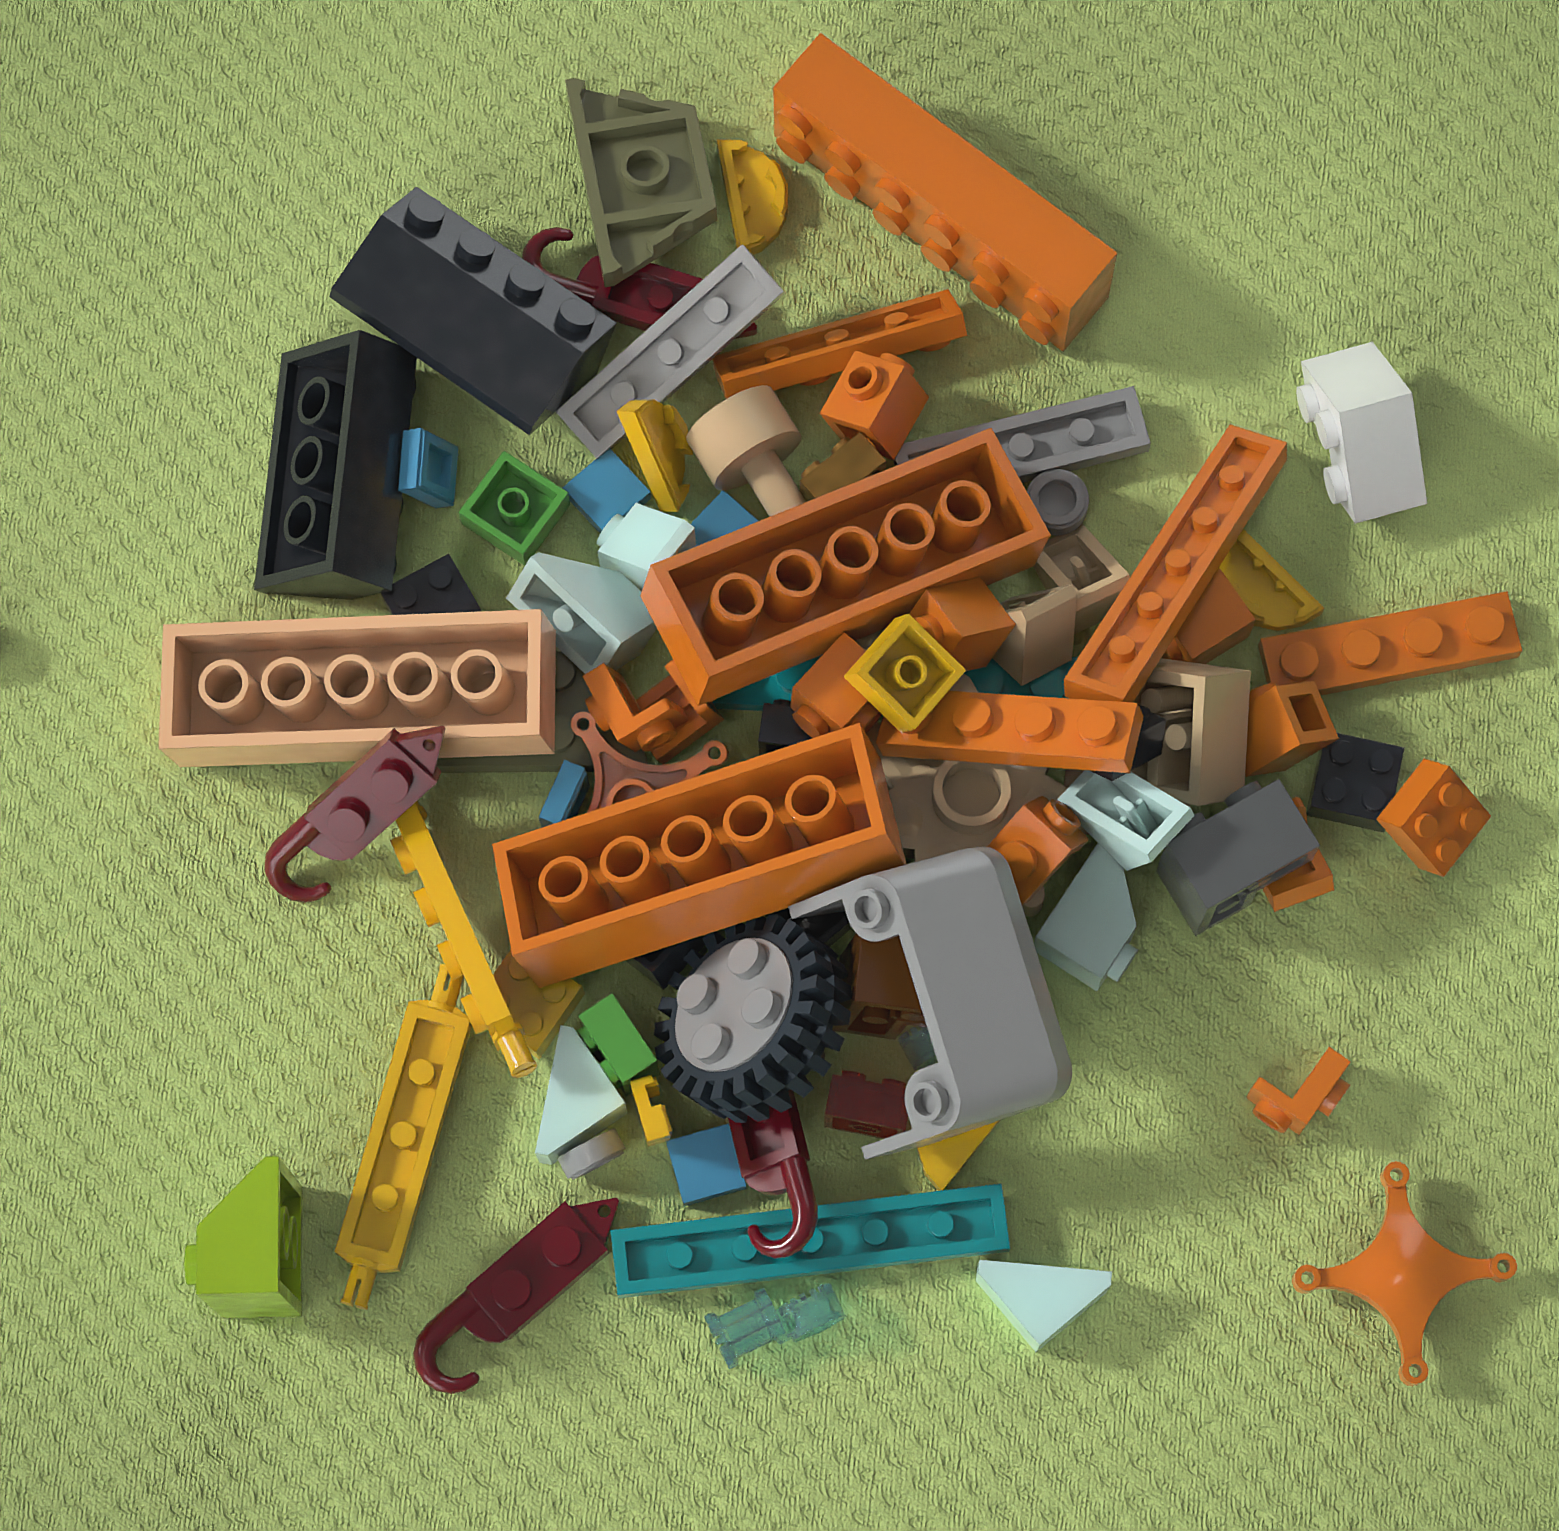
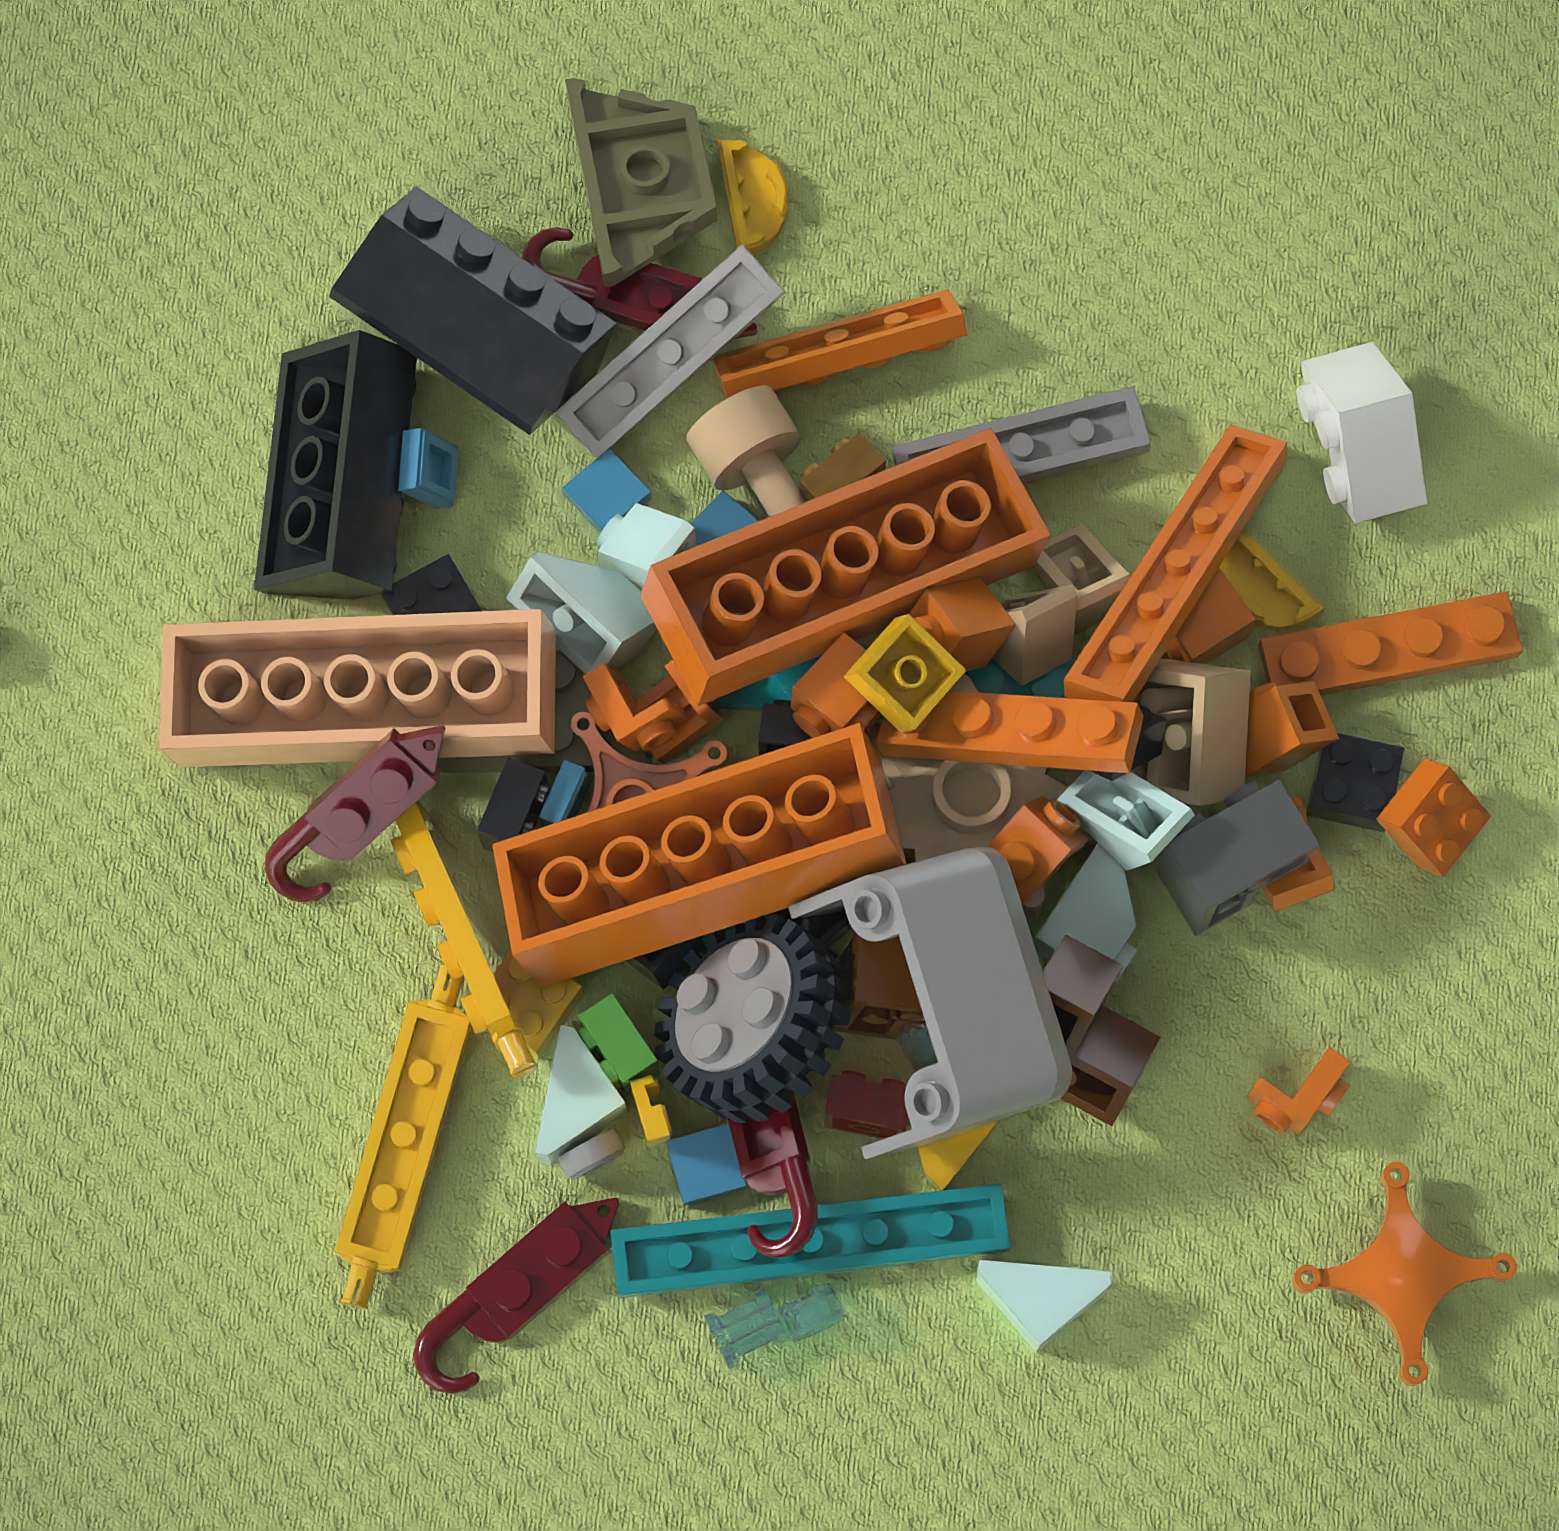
(252, 1247): lime slope -> none
(514, 508): bright green piece -> none
(514, 803): none -> black piece
(660, 447): yellow tile -> none
(877, 400): orange brick -> none
(941, 194): orange brick -> none
(1060, 500): light grey tile -> none
(1102, 1045): none -> reddish brown brick

